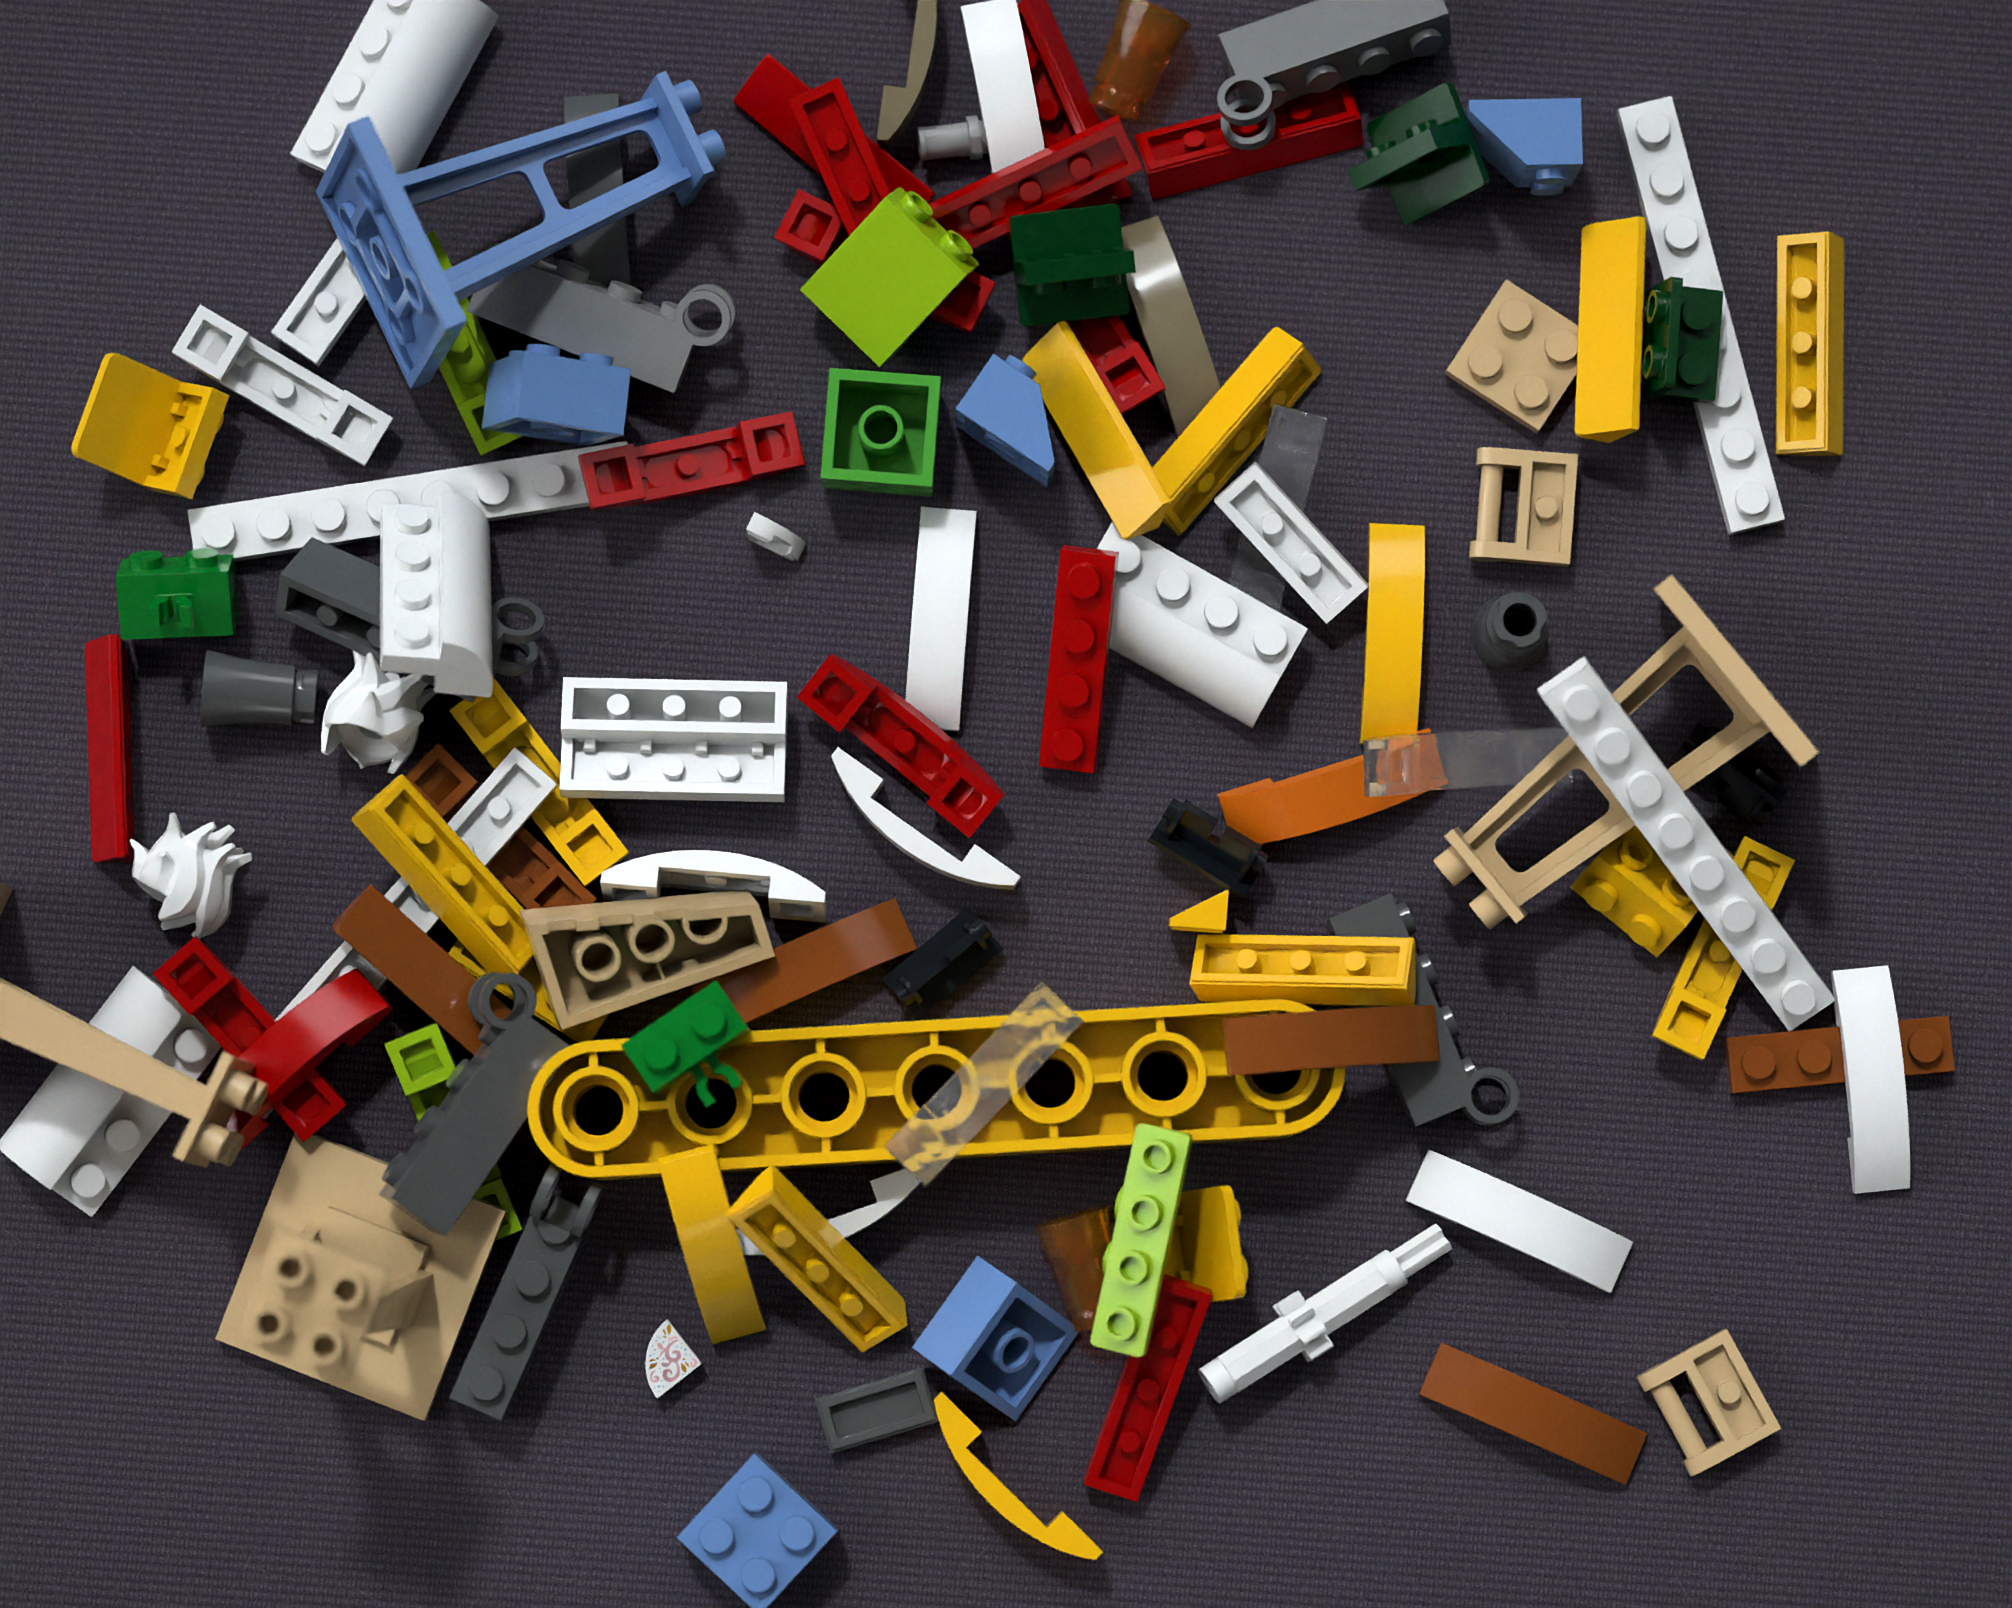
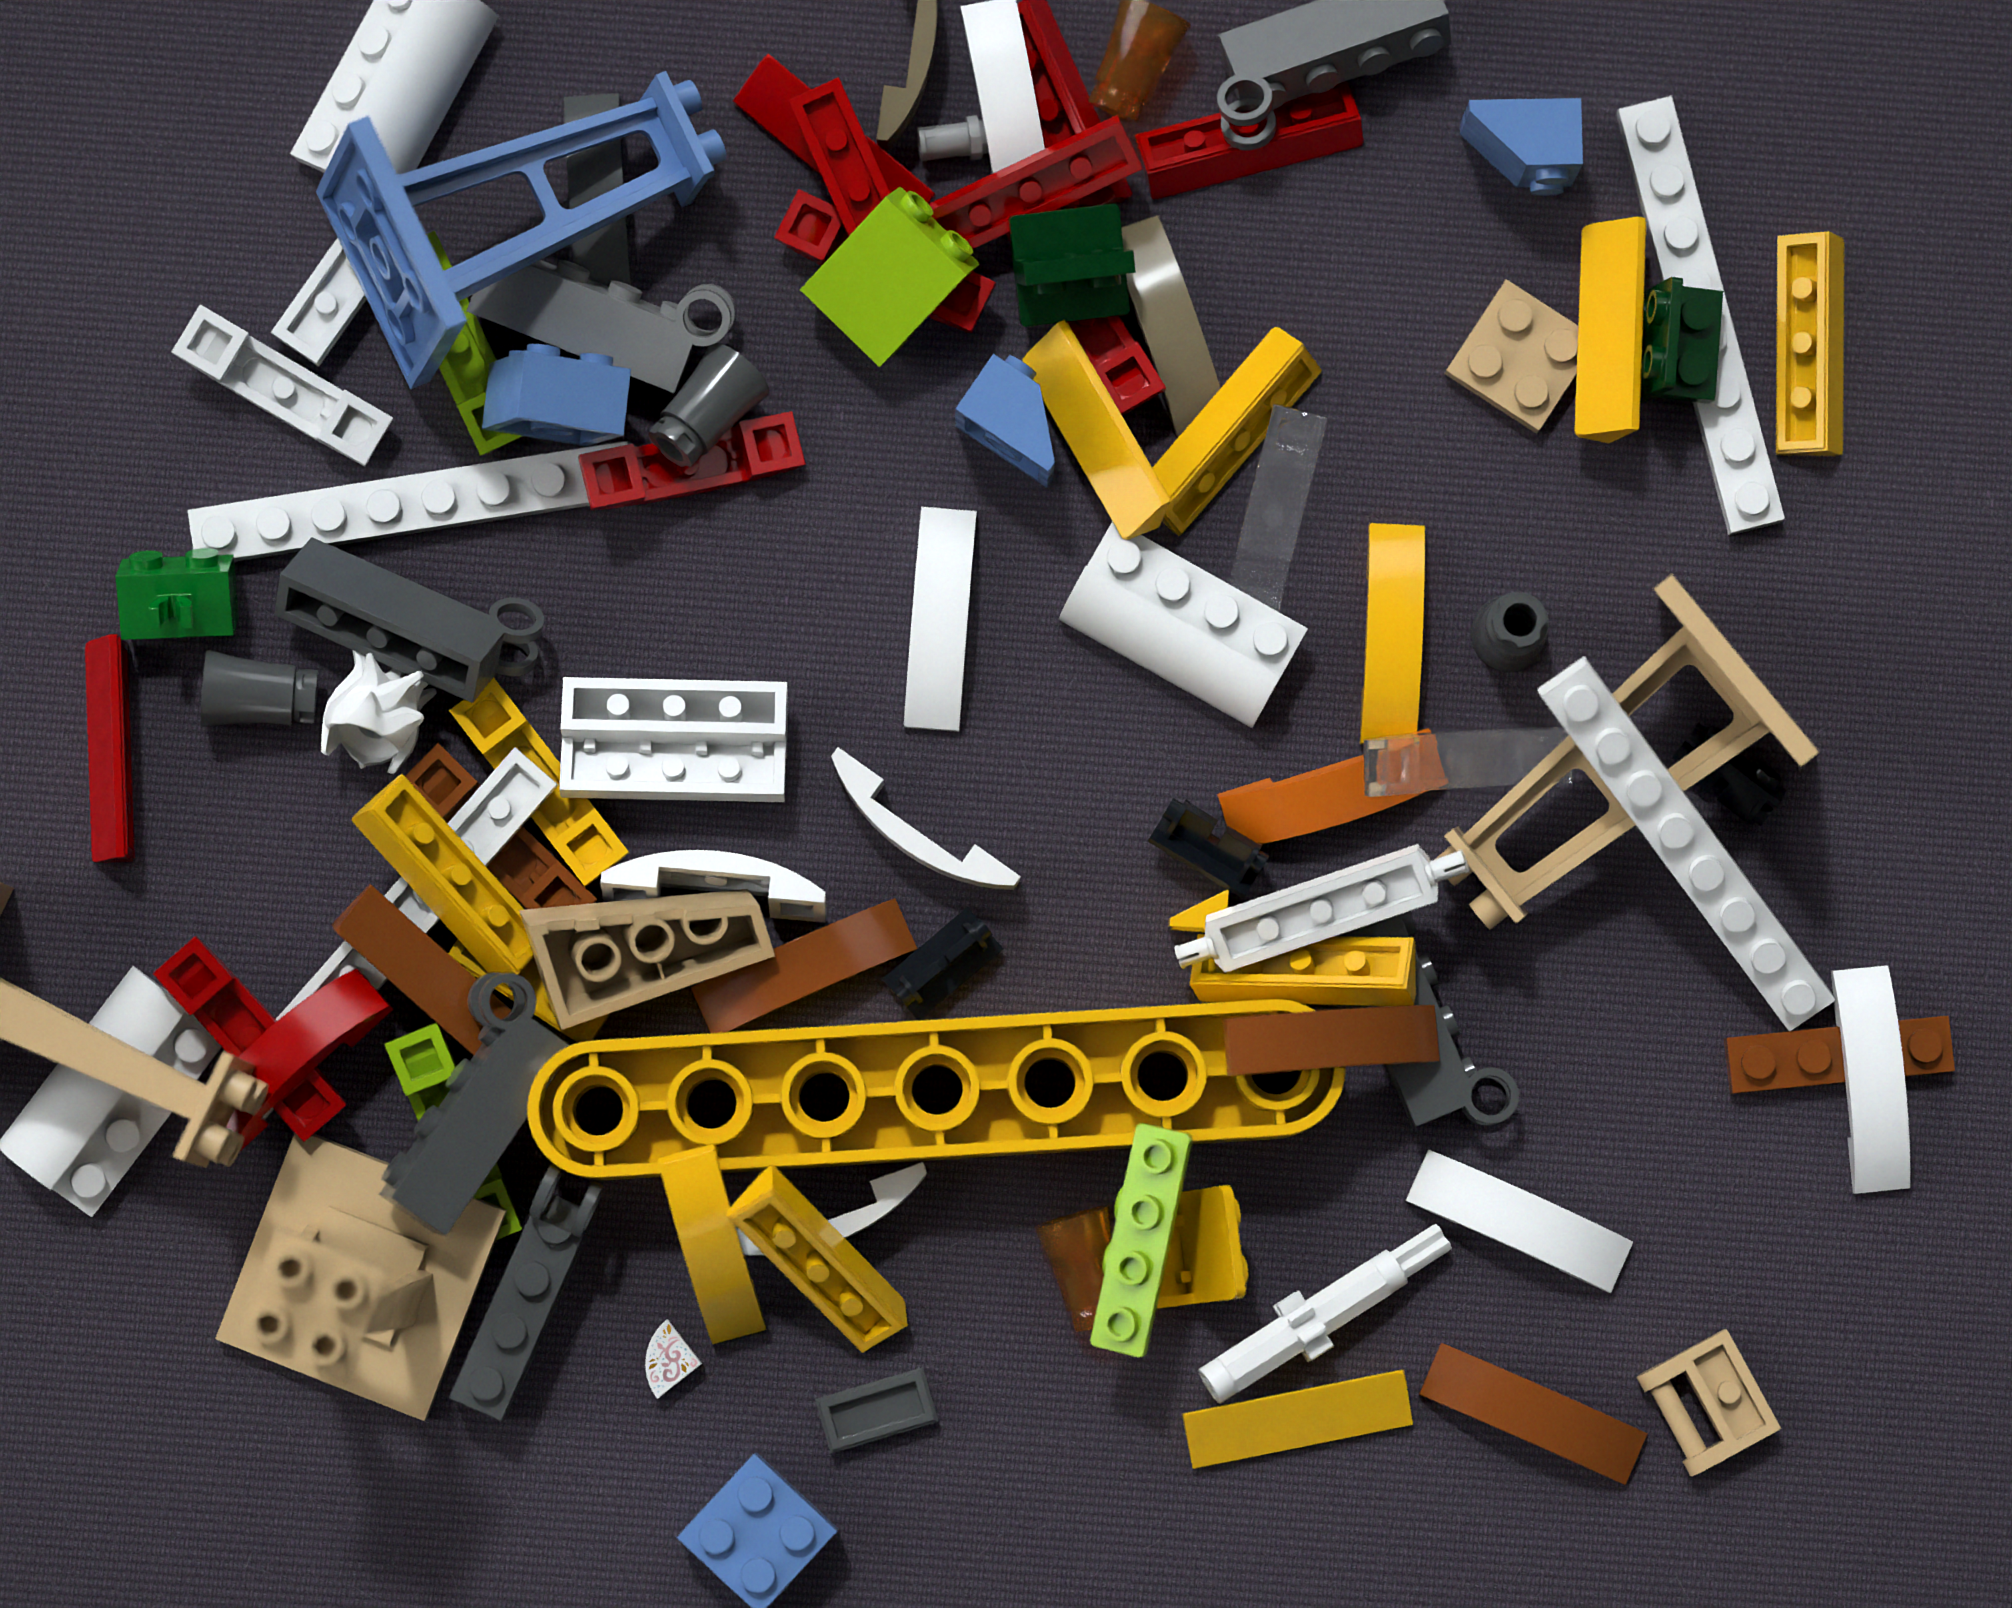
(149, 426): yellow bracket -> none
(190, 875): white hair -> none
(437, 594): white brick -> none
(688, 1039): green brick -> none
(708, 405): none -> dark grey plant
(774, 537): white tile -> none
(880, 432): bright green brick -> none
(905, 740): red slope -> none
(983, 1084): clear slope -> none
(996, 1338): medium blue slope -> none
(1059, 1533): yellow slope -> none
(1078, 659): red plate -> none
(1147, 1392): red plate -> none
(1291, 542): white plate -> none
(1297, 1418): none -> yellow slope
(1321, 908): none -> white plate
(1423, 155): dark green bracket -> none
(1542, 510): tan plate -> none
(1637, 892): yellow bracket -> none
(1709, 969): yellow slope -> none

